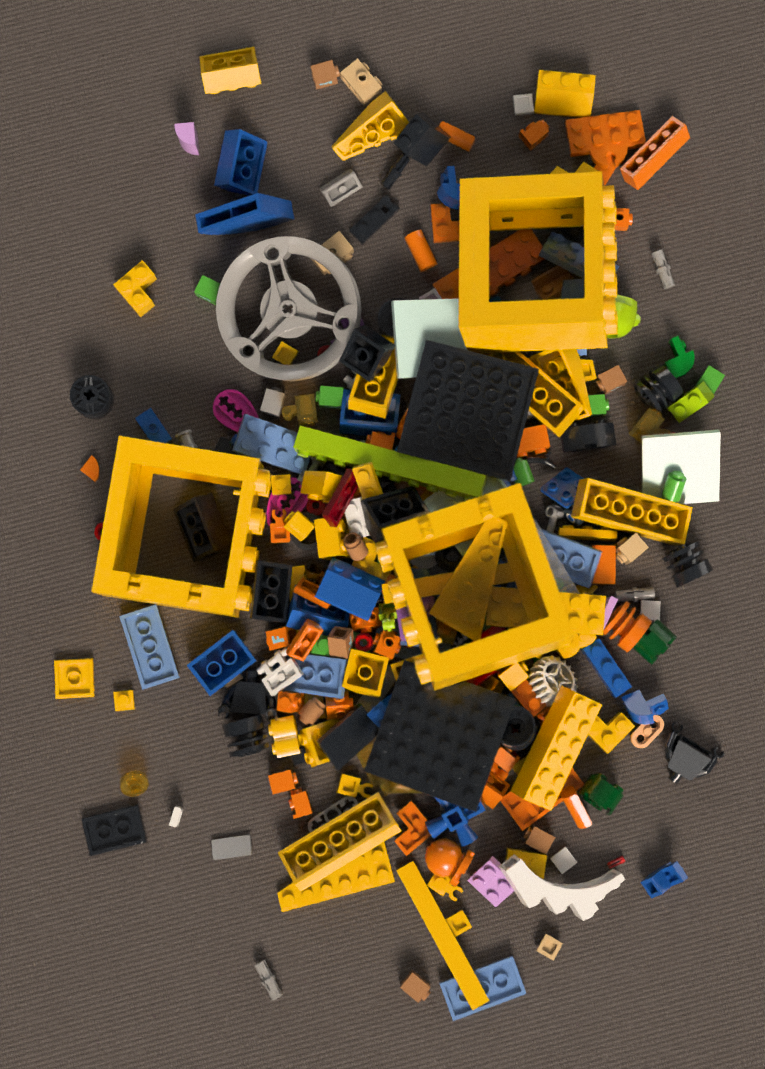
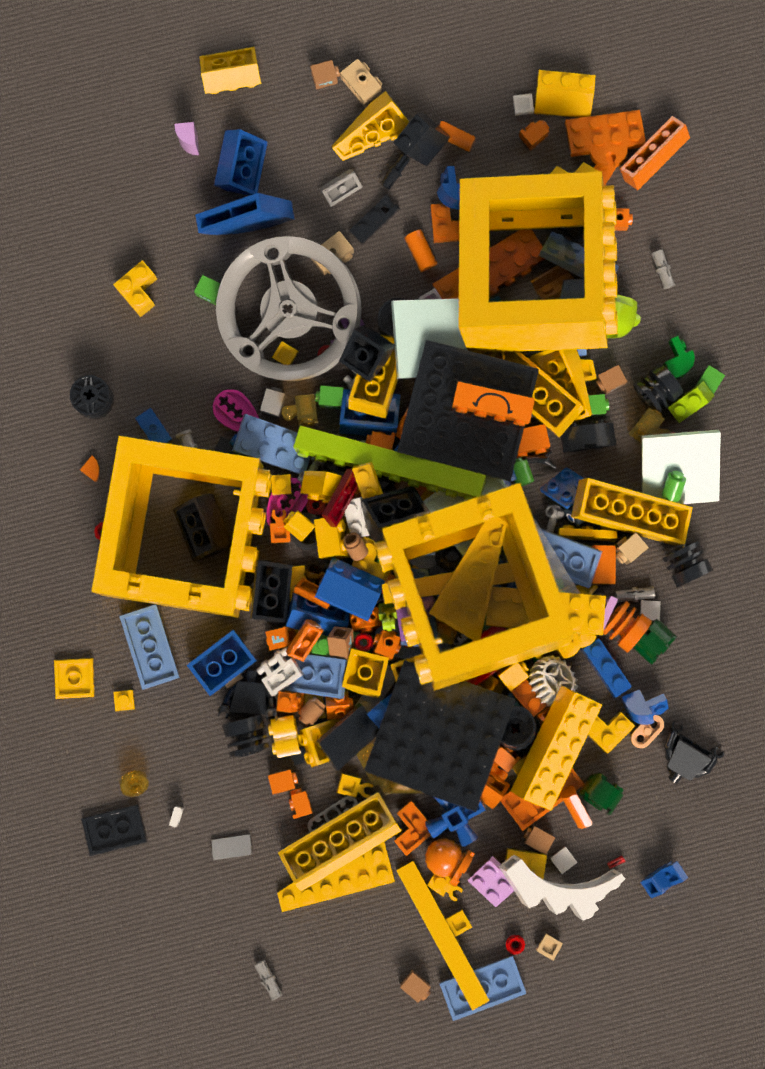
(493, 403): none -> orange brick
(519, 949): none -> red plate

